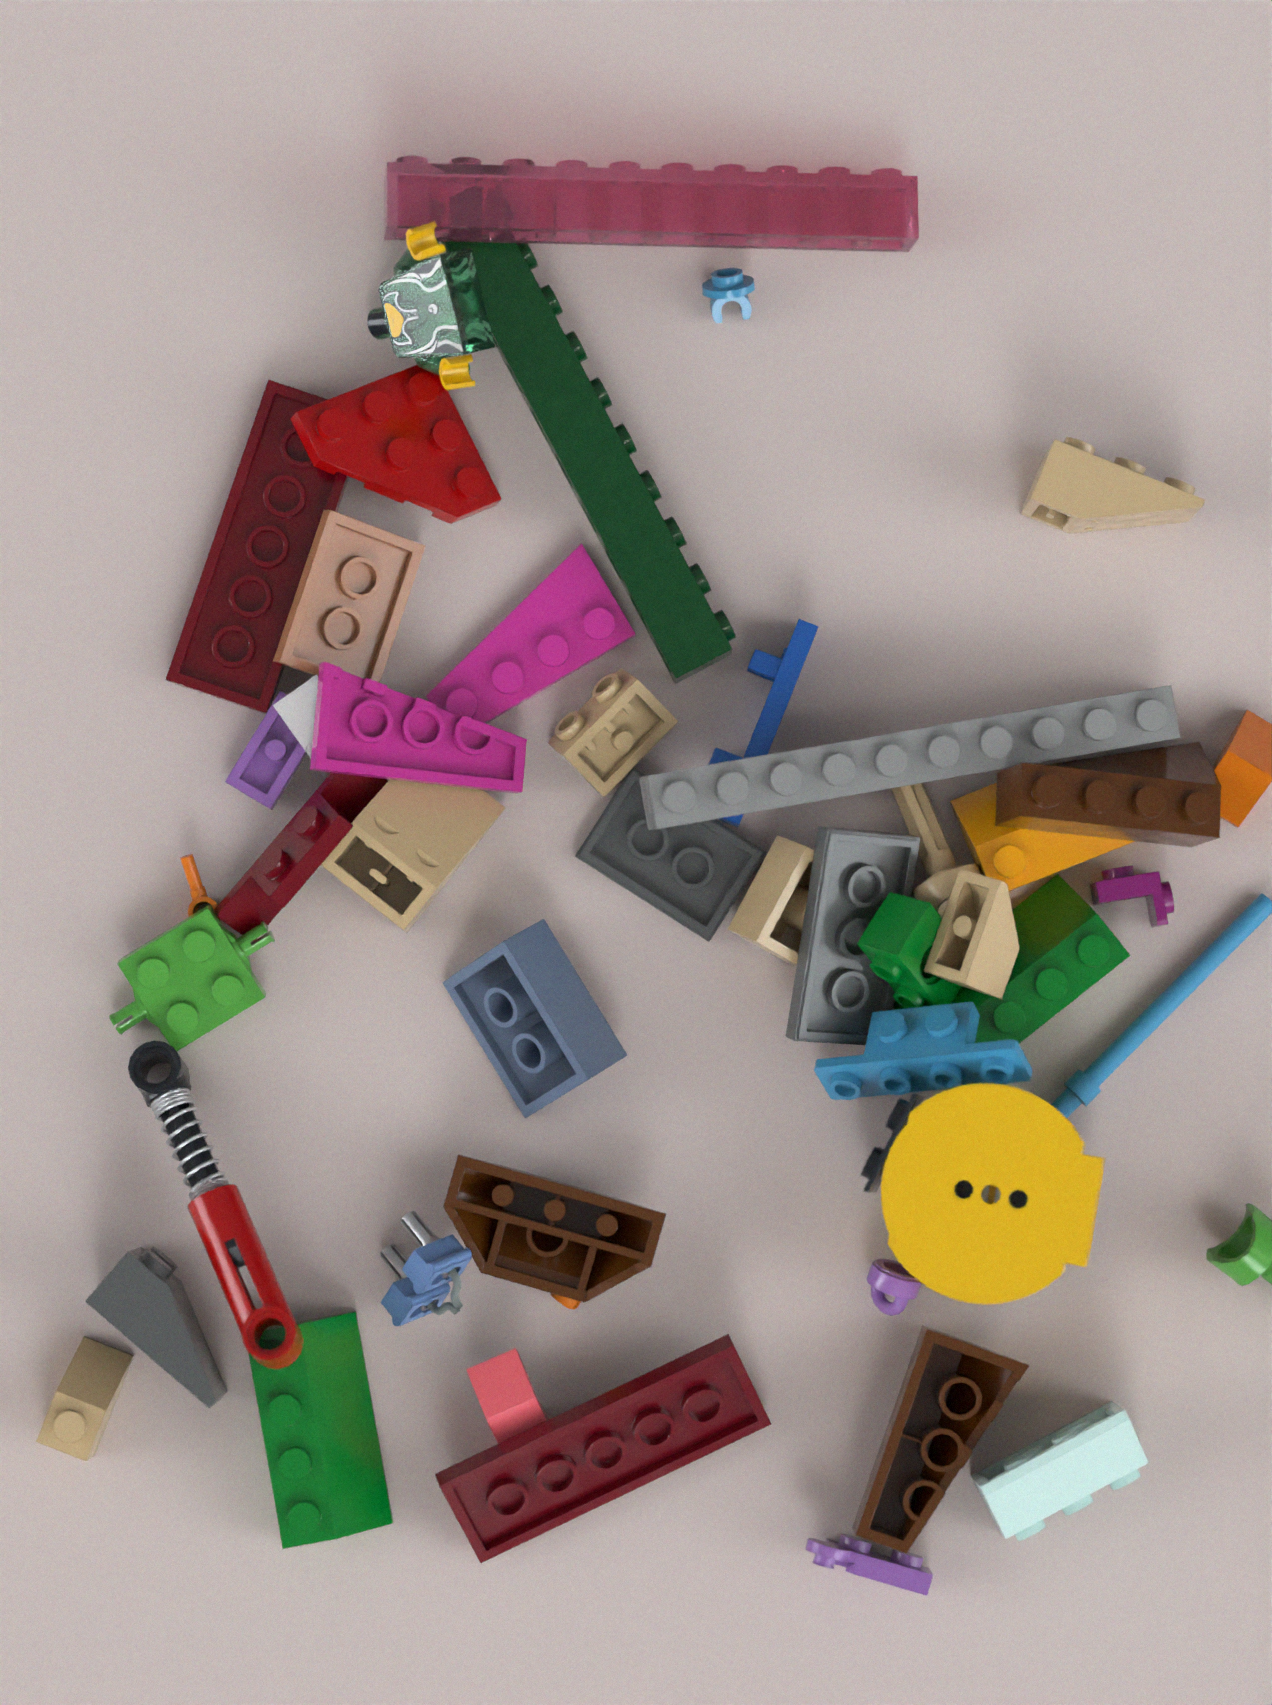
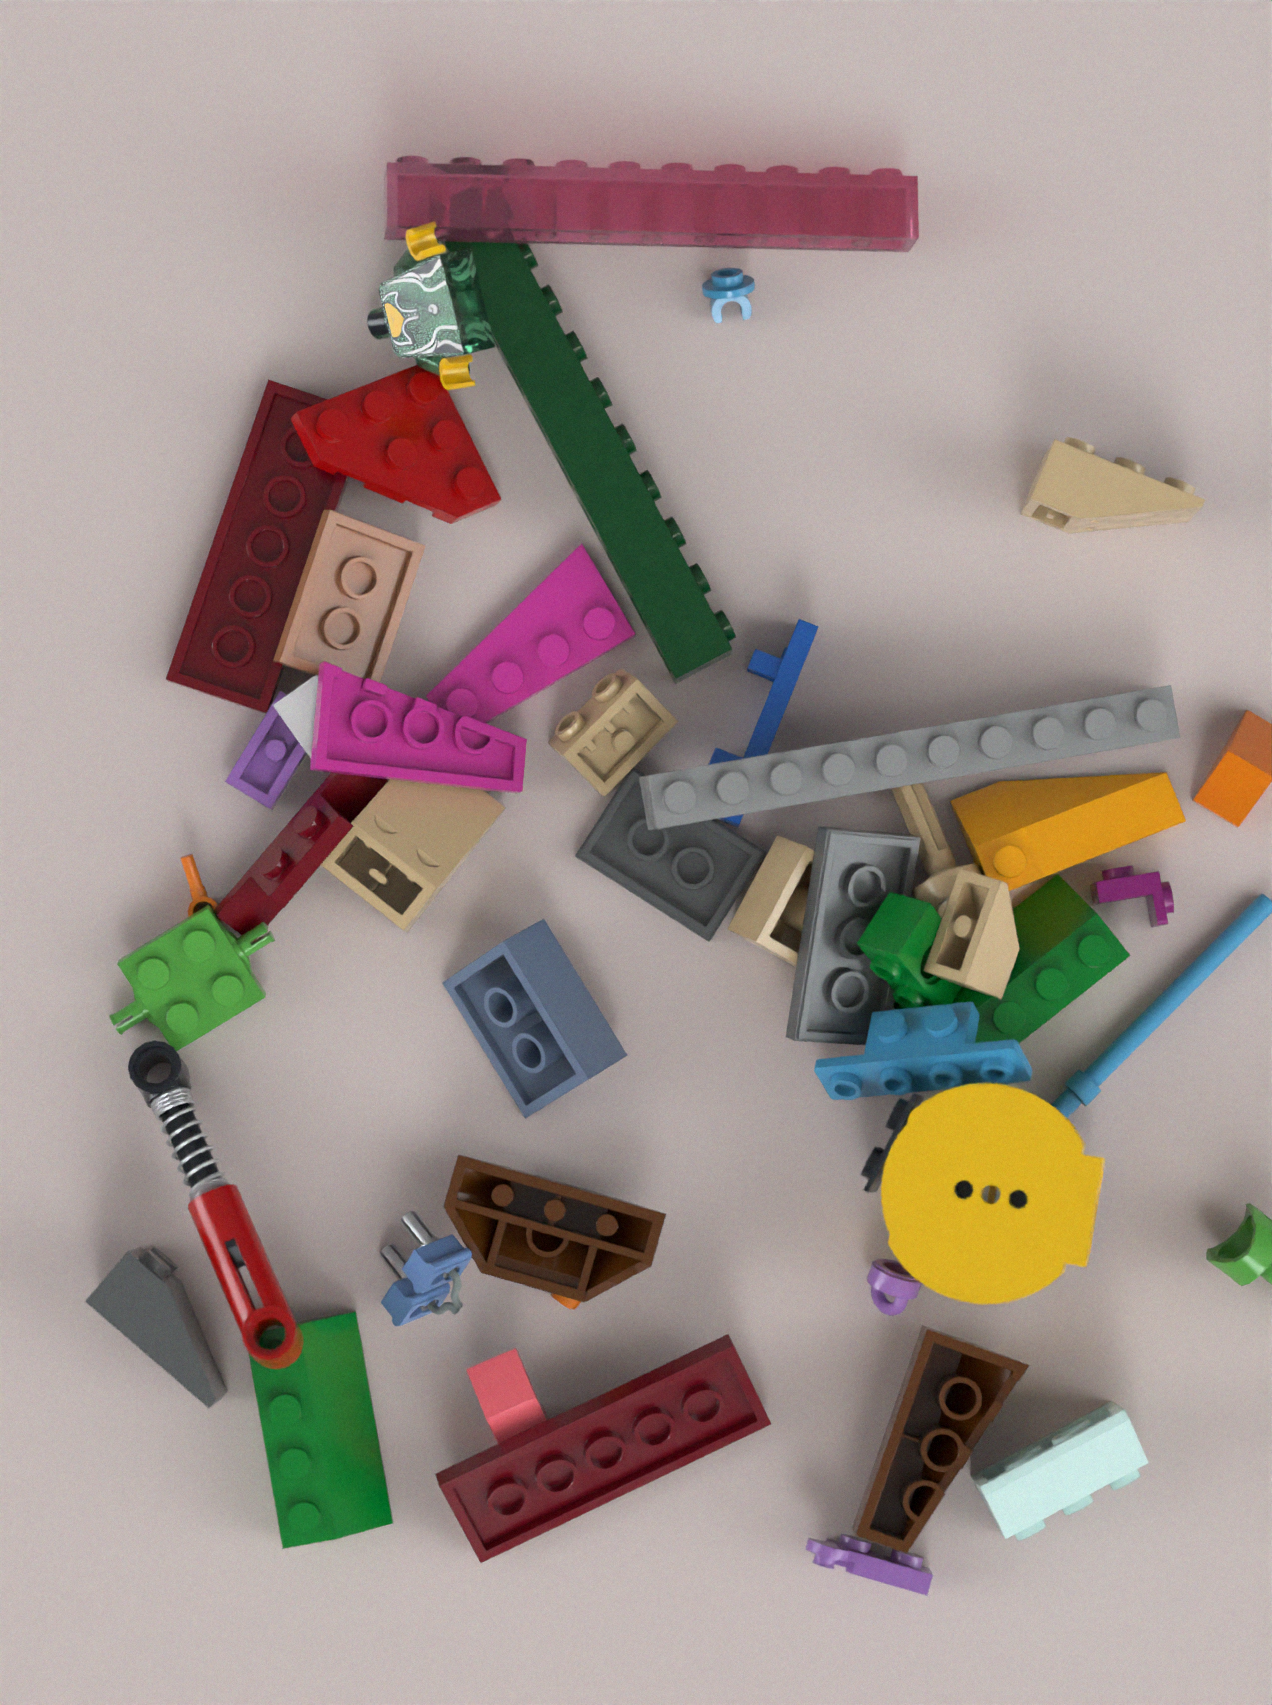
(85, 1399): tan slope -> none
(1131, 796): reddish brown wedge -> none

